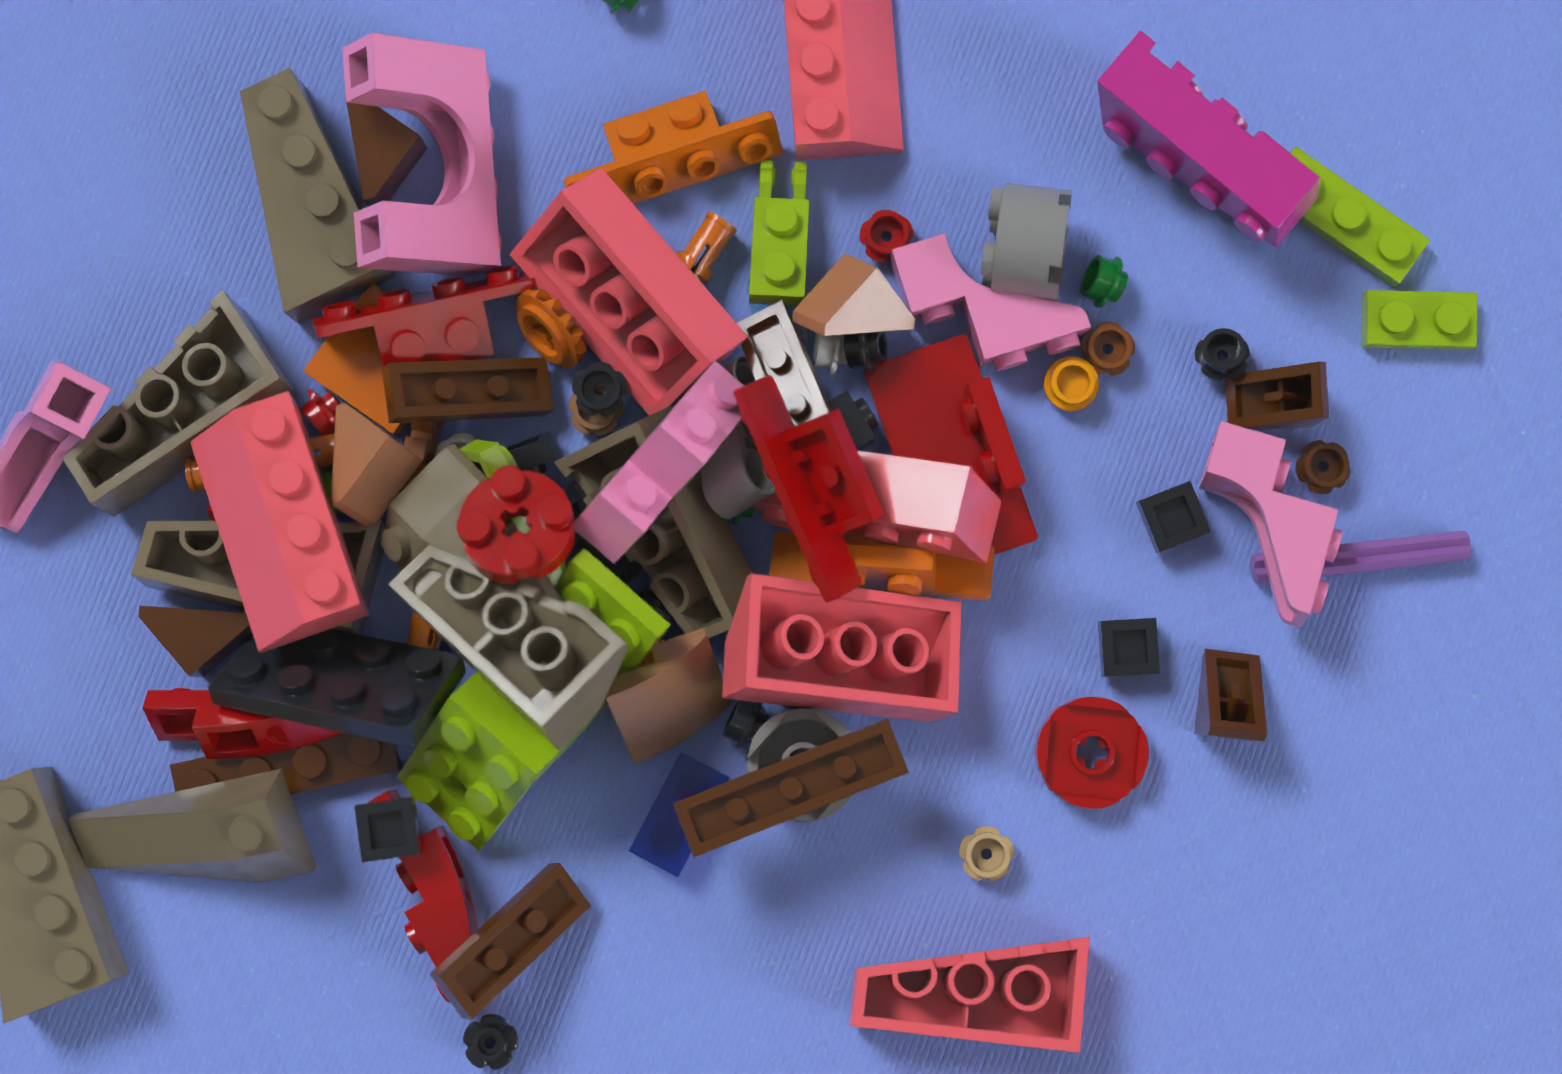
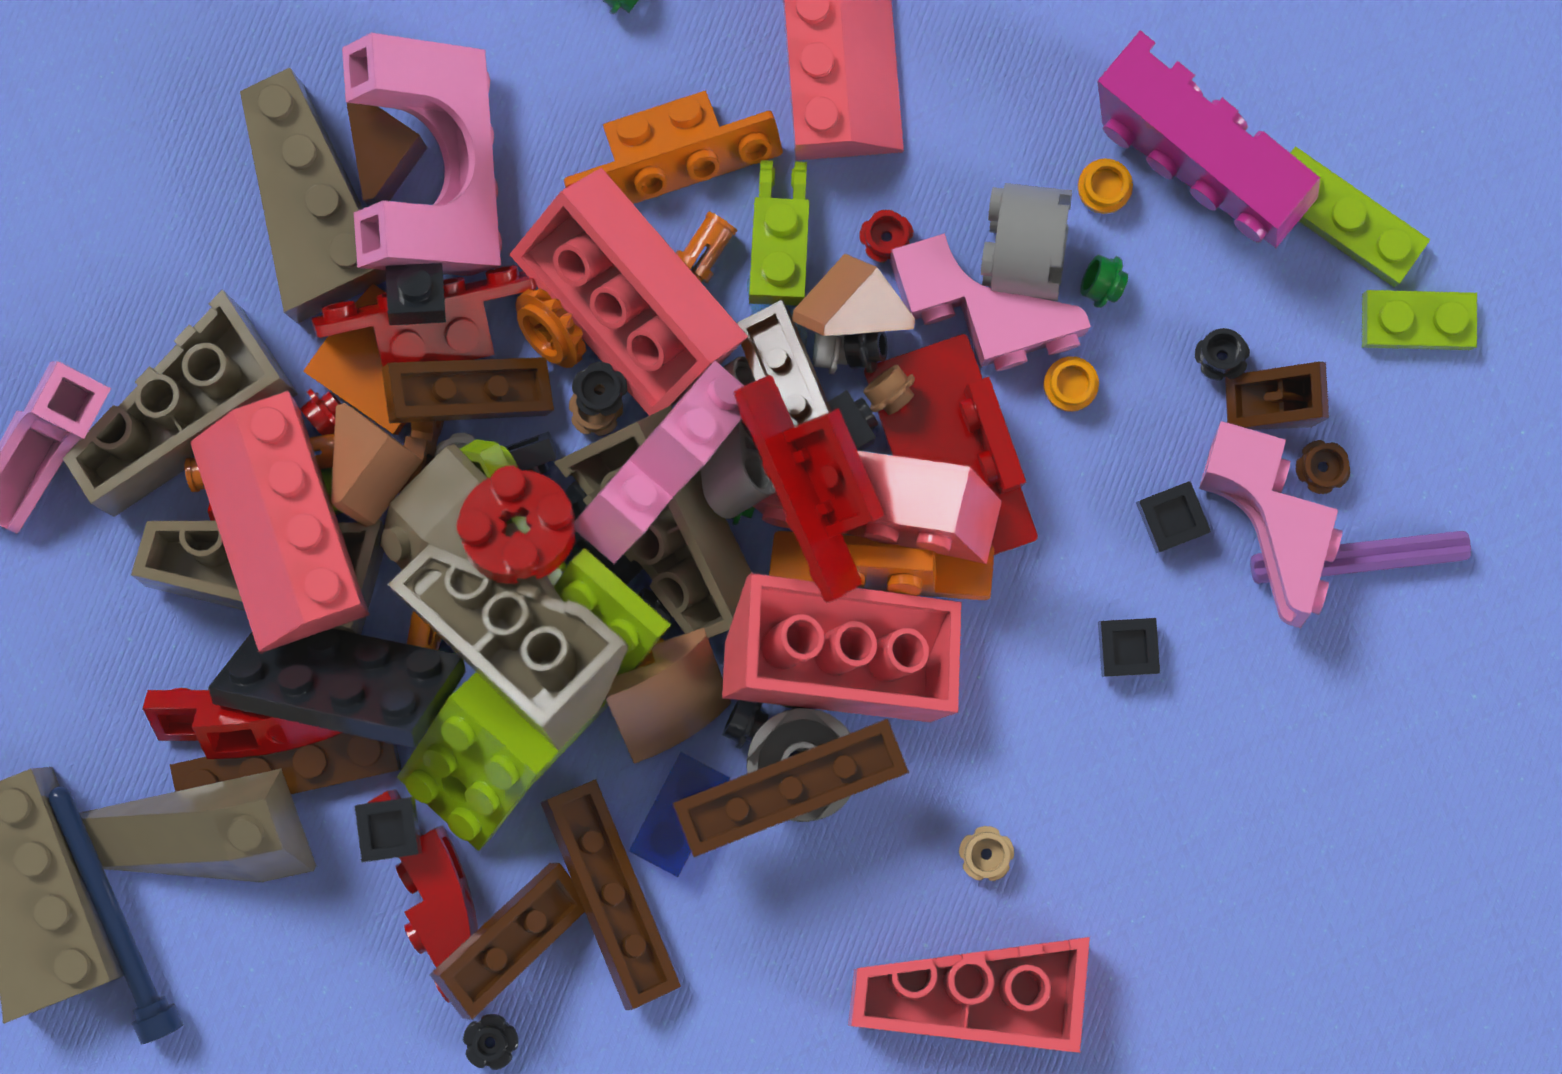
(152, 1013): none -> dark blue piece
(196, 637): reddish brown slope -> none
(415, 294): none -> black plate
(610, 895): none -> reddish brown plate
(890, 390): none -> medium nougat plate
(1105, 186): none -> light orange plate
(1111, 777): red plate -> none
(1113, 335): dark orange plate -> none
(1231, 696): reddish brown slope -> none

